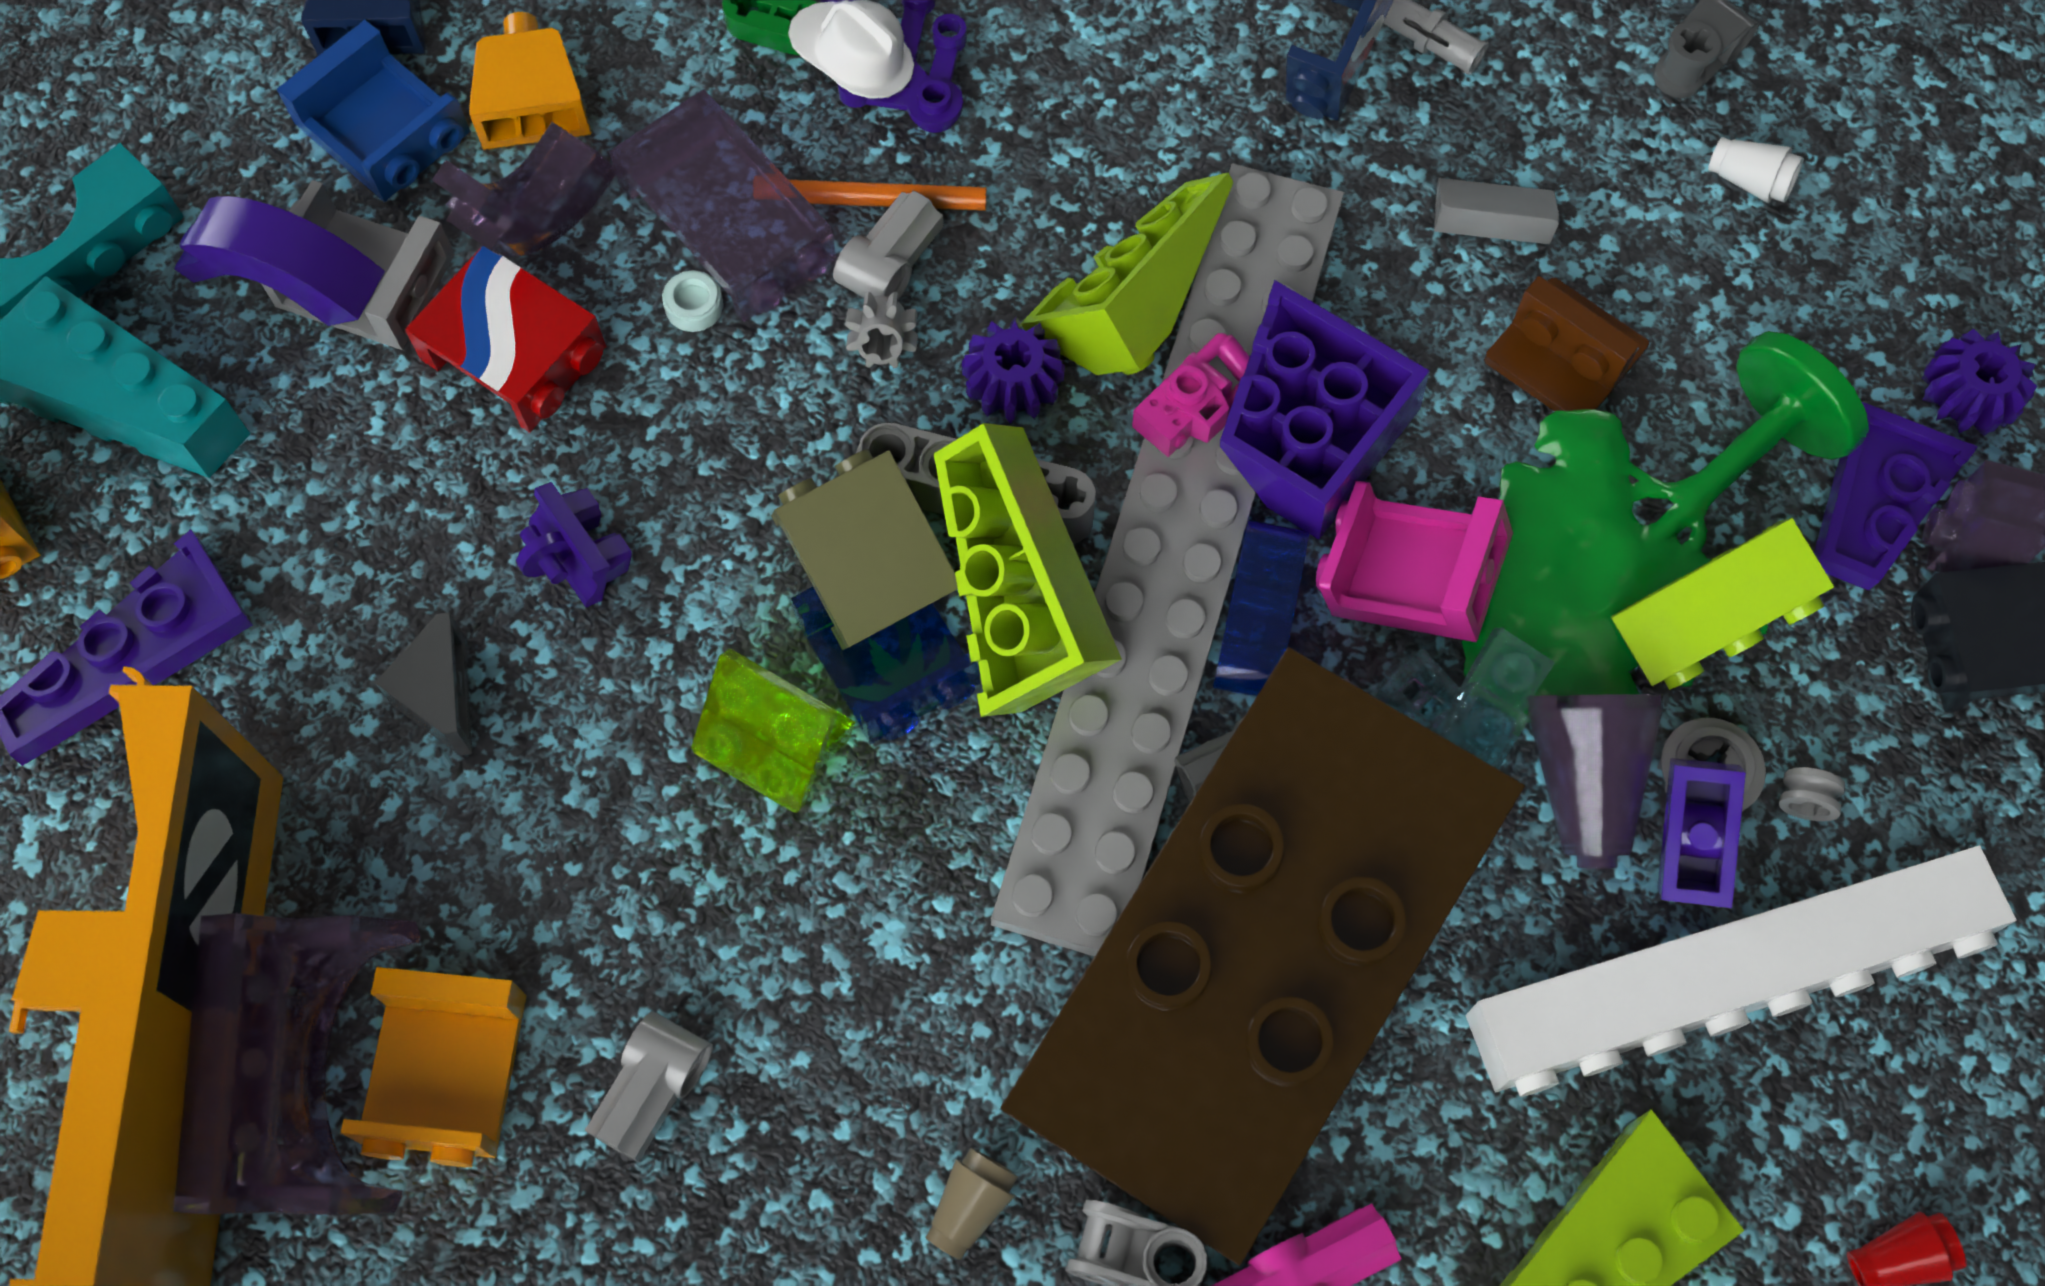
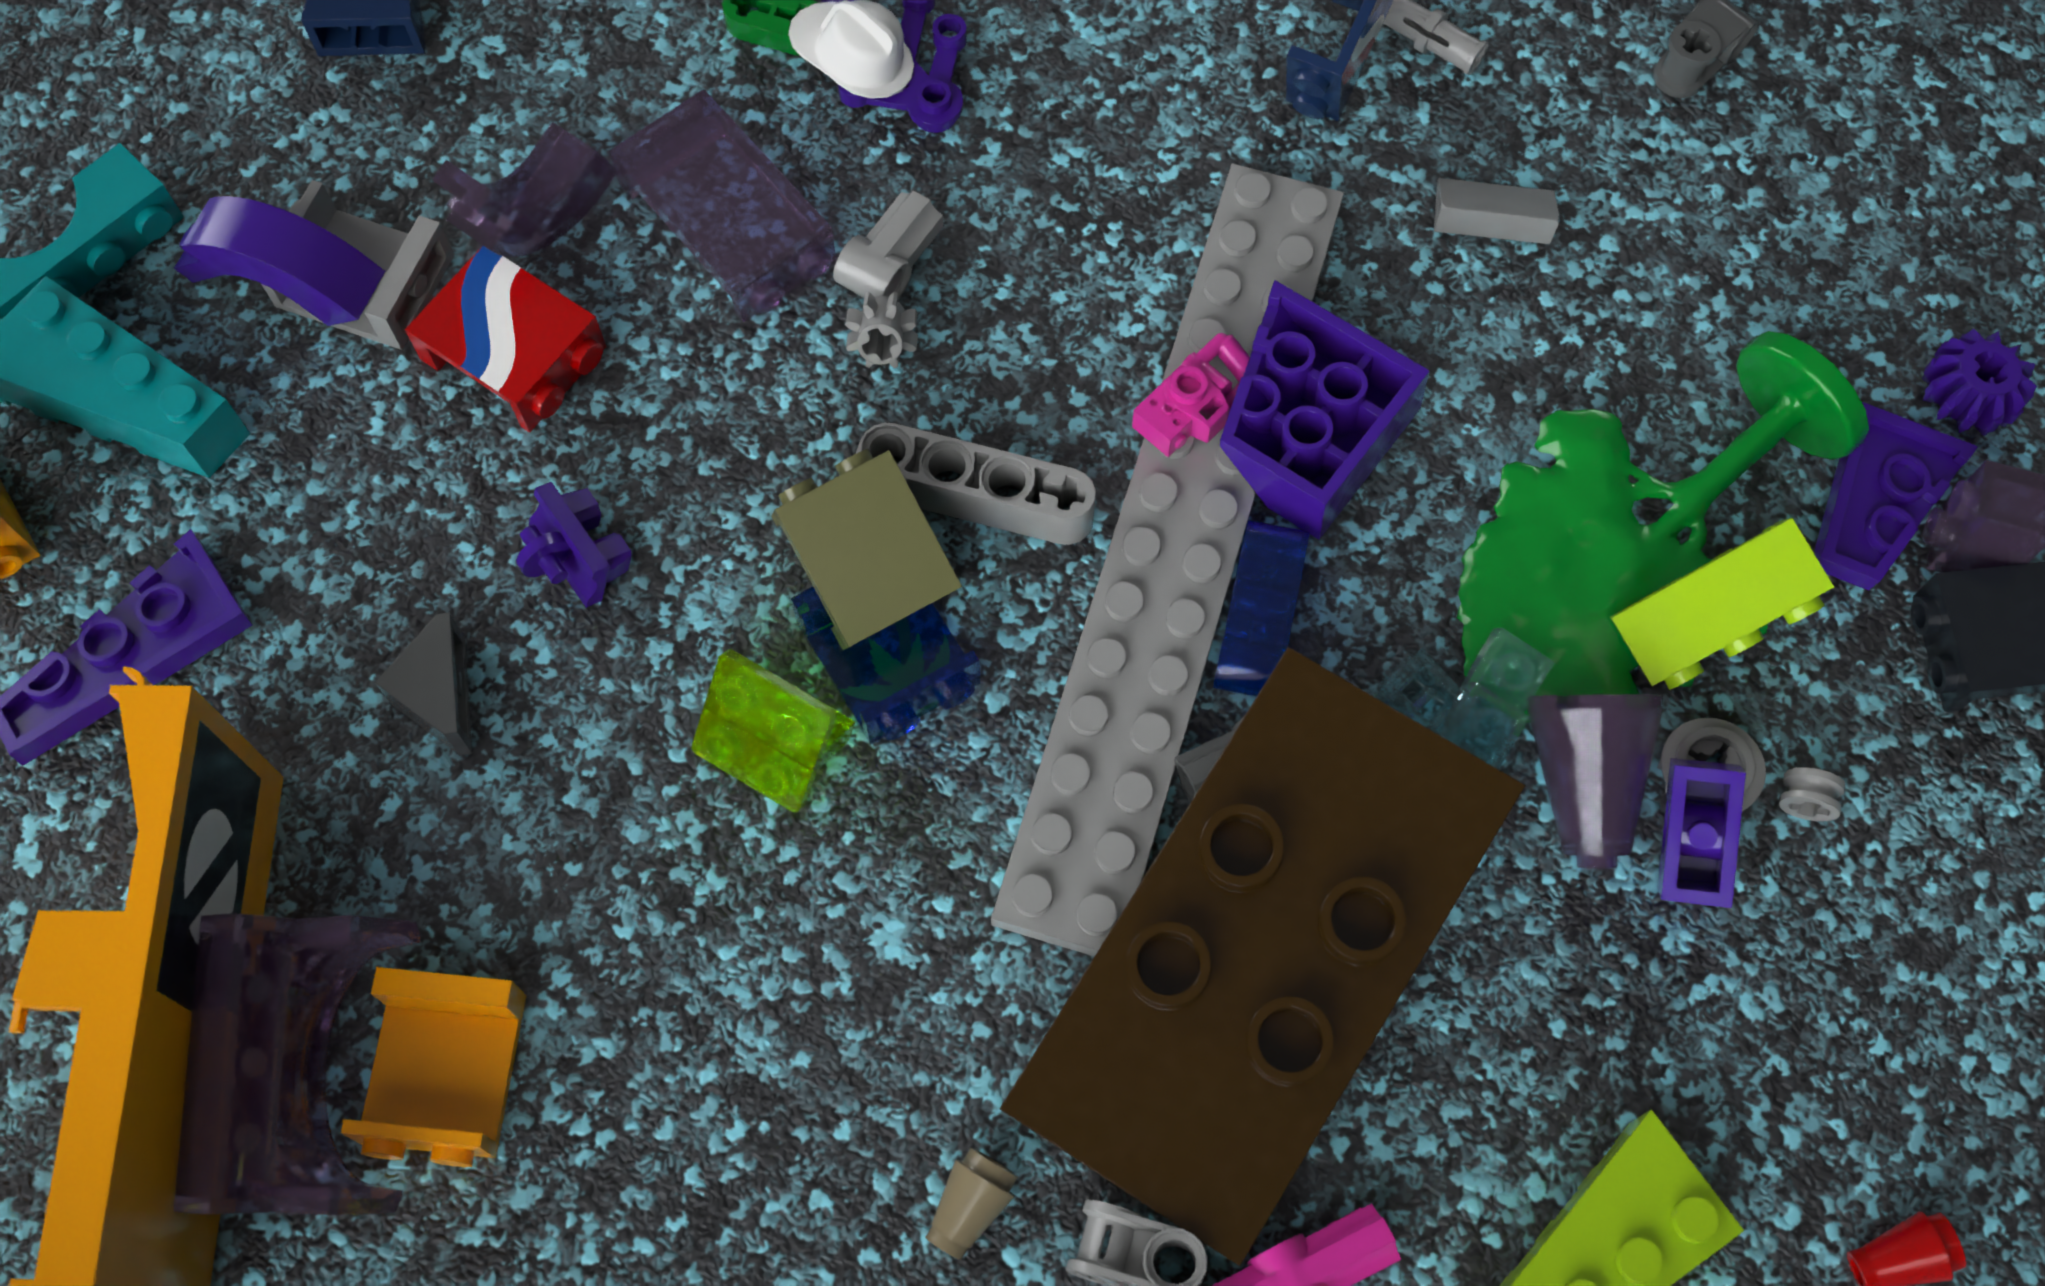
(372, 112): blue panel -> none
(523, 85): light orange torso -> none
(658, 1067): light grey piece -> none
(692, 301): light aqua tile -> none
(885, 194): orange bar -> none
(1013, 370): dark purple gear -> none
(1020, 573): lime wedge -> none
(1136, 293): lime wedge -> none
(1414, 564): dark pink panel -> none
(1565, 348): reddish brown bracket -> none
(1738, 969): white brick -> none
(1757, 167): white cone -> none

